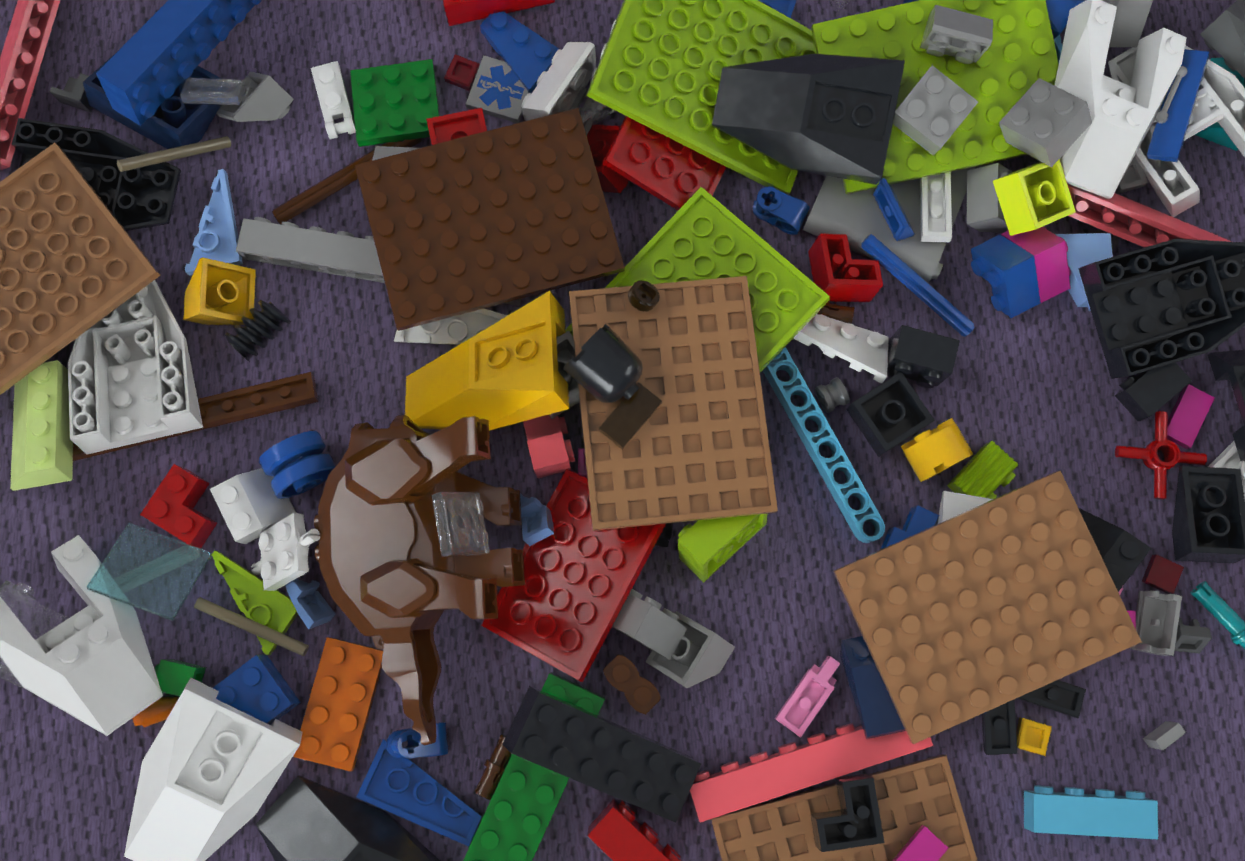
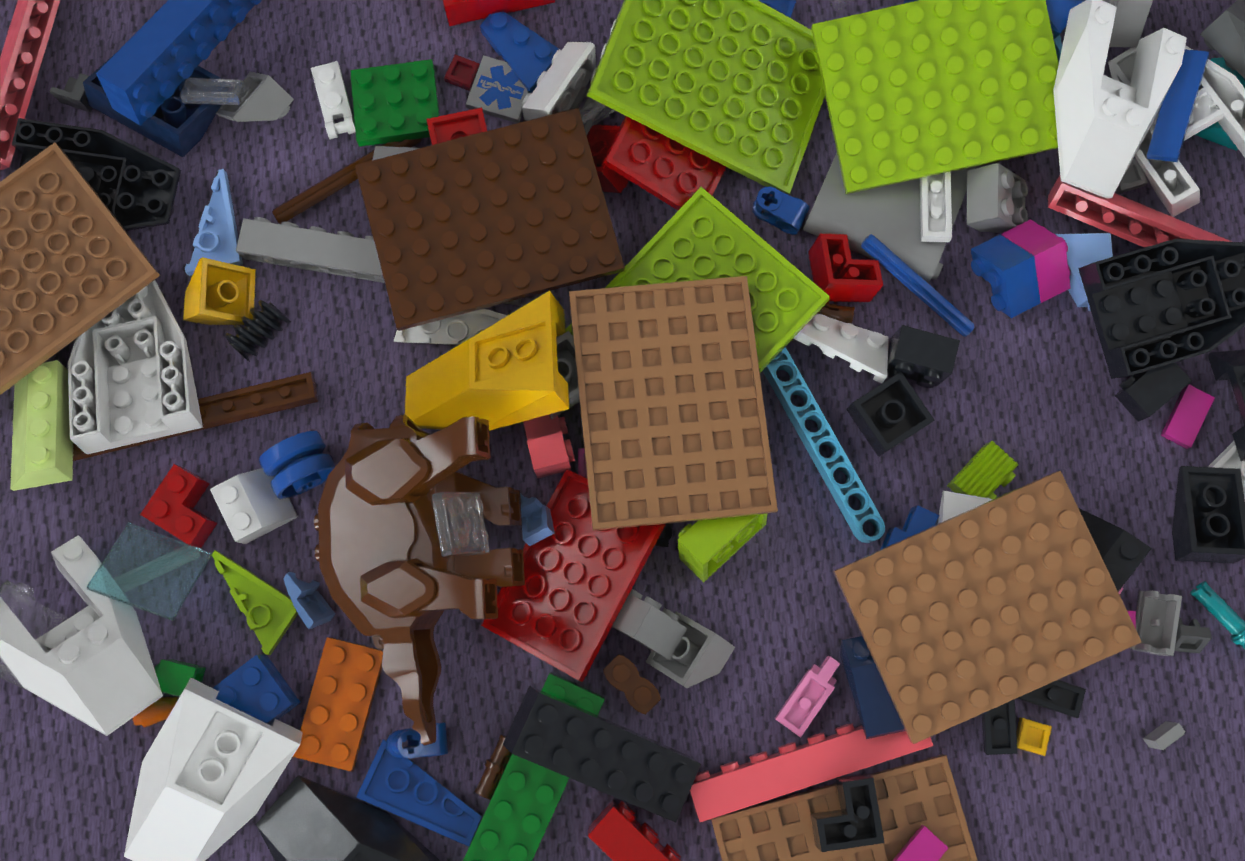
(173, 153): dark tan bar -> none
(251, 626): dark tan bar -> none
(284, 552): white plate -> none
(606, 367): black cylinder -> none
(630, 416): dark brown tile -> none
(643, 296): dark brown tile -> none
(813, 112): black wedge -> none
(832, 395): flat silver wheel -> none
(892, 211): blue slope -> none
(933, 110): light grey brick -> none
(936, 450): yellow brick -> none
(957, 34): light grey slope -> none
(1033, 197): neon yellow brick -> none
(1045, 122): light grey brick -> none
(1090, 813): medium azure brick -> none
(1162, 116): light grey hinge -> none
(1162, 574): dark red tile -> none
(1171, 455): red bar -> none

